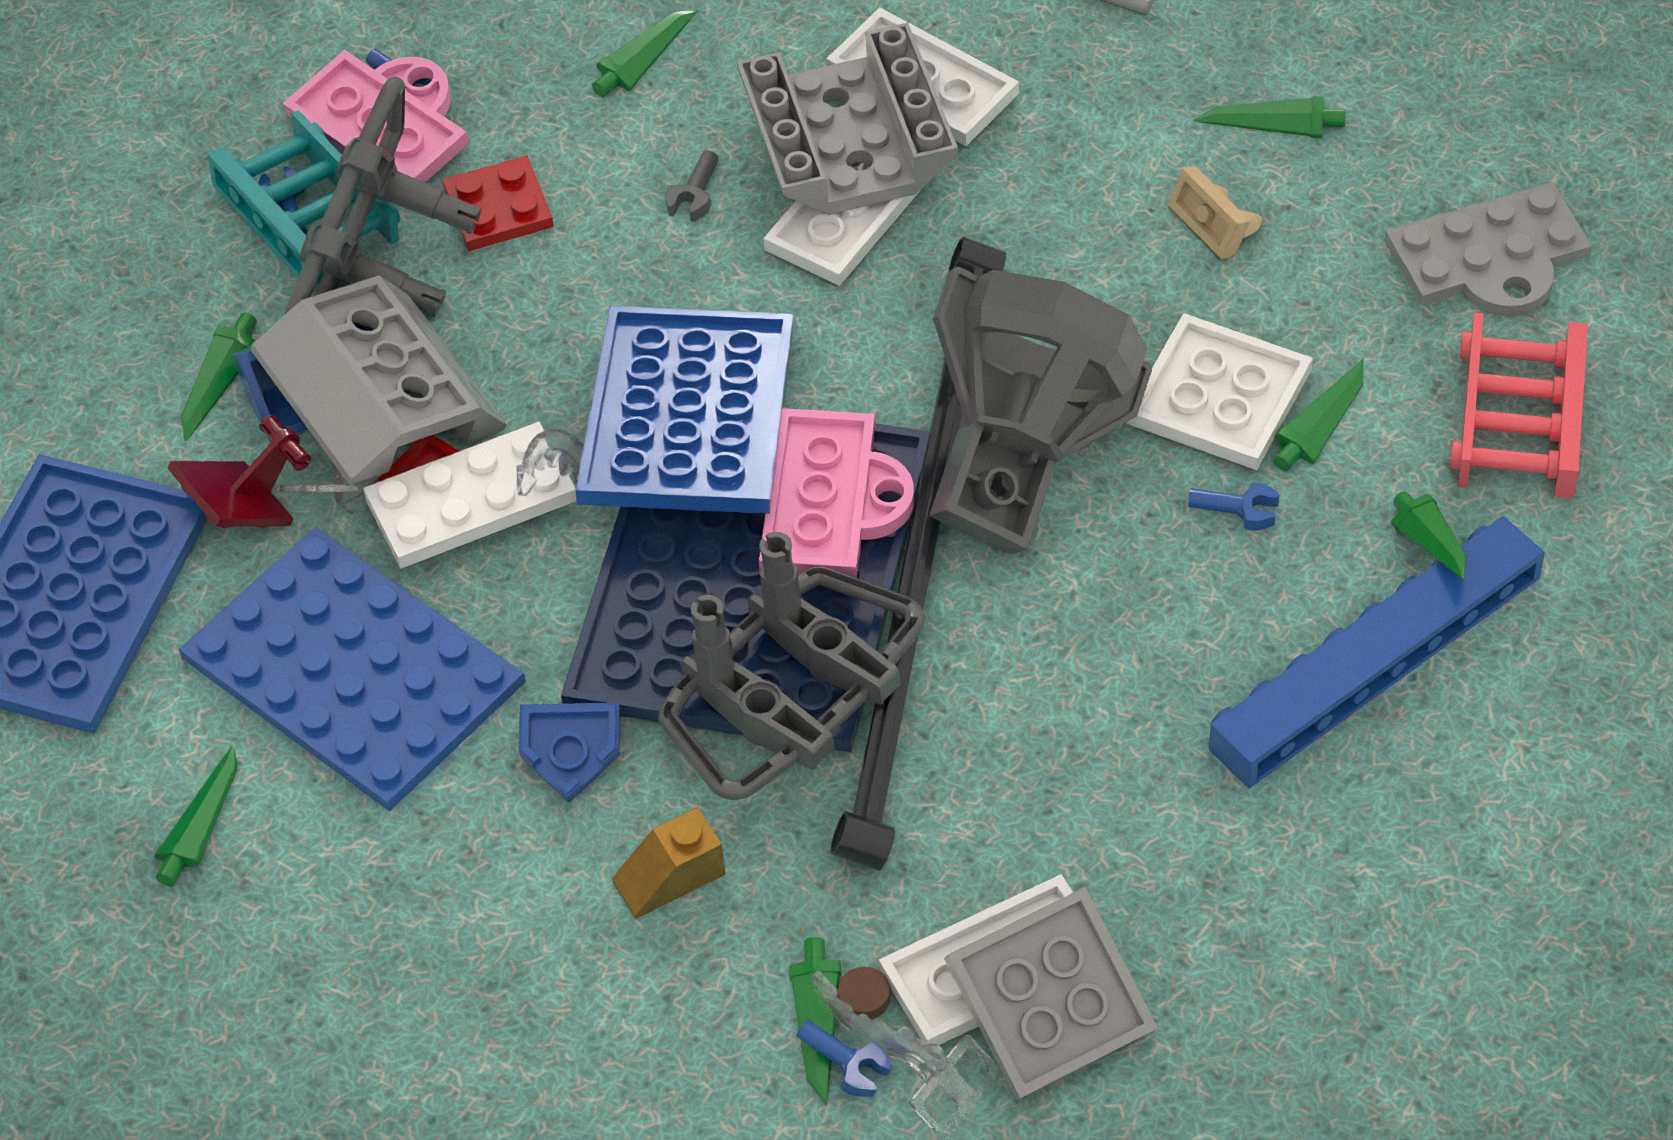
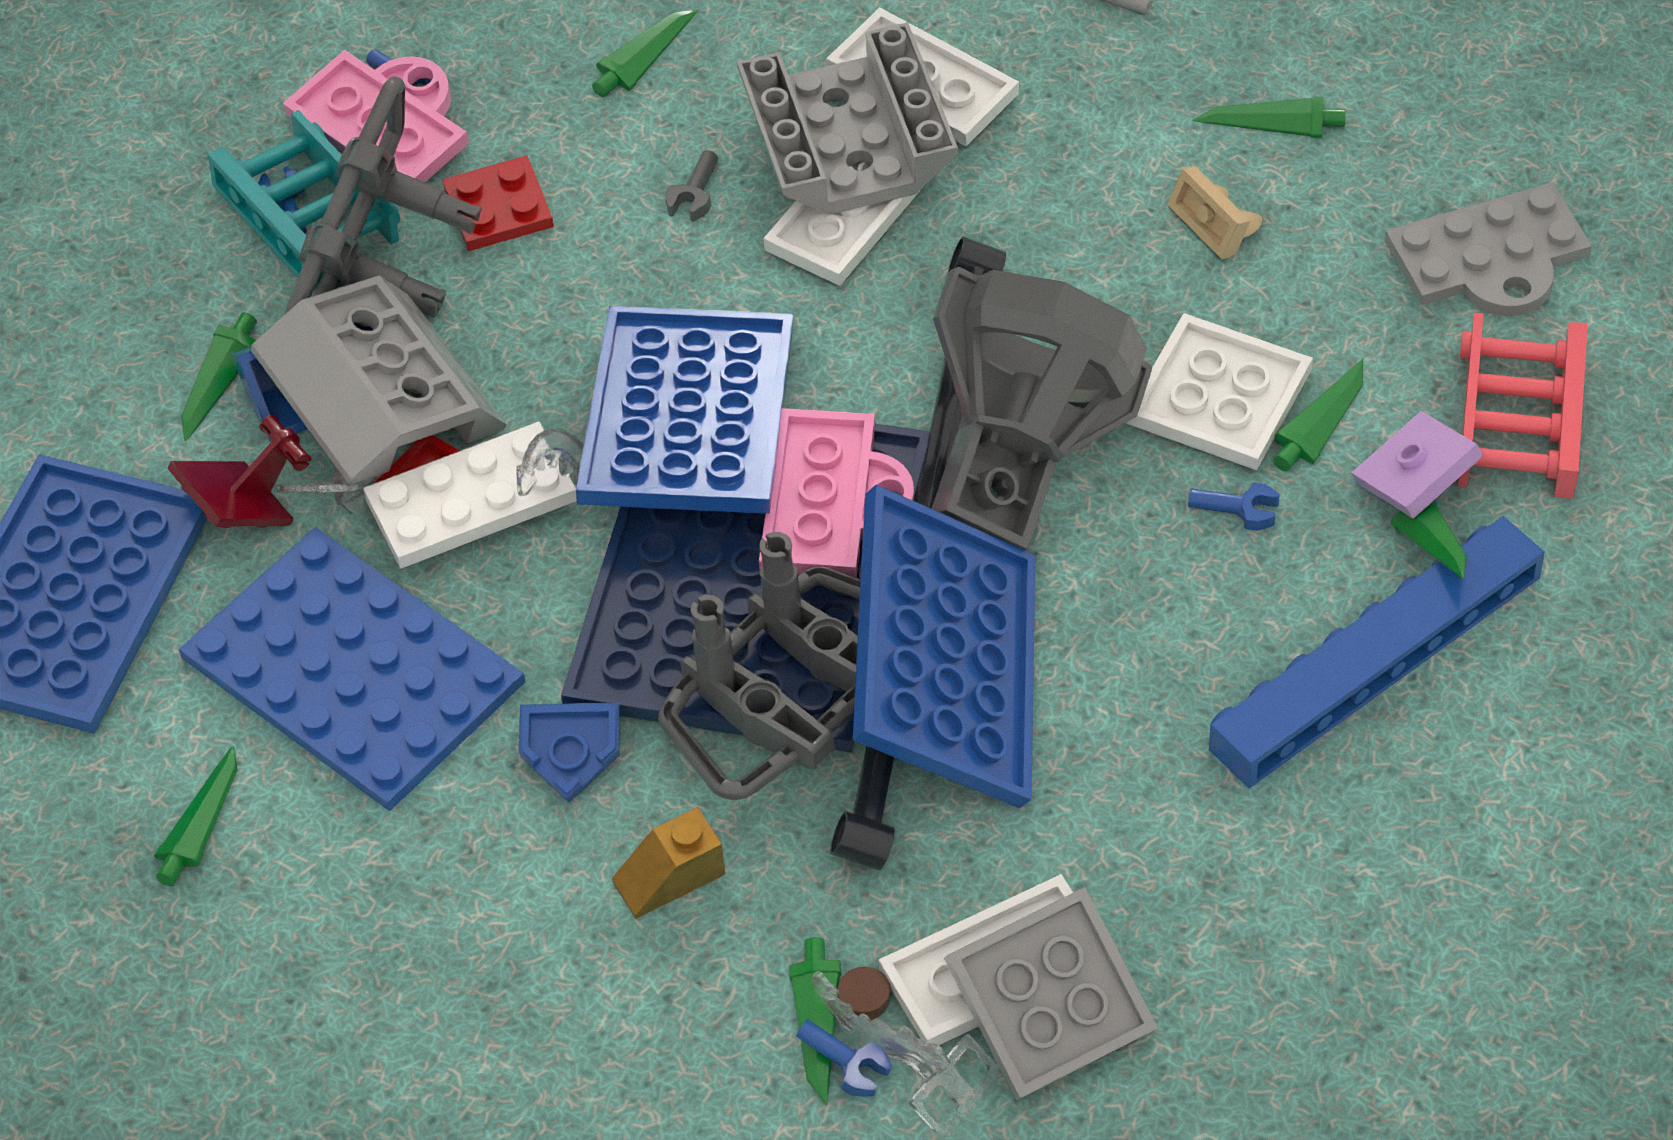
(945, 647): none -> blue plate
(1417, 464): none -> lavender plate

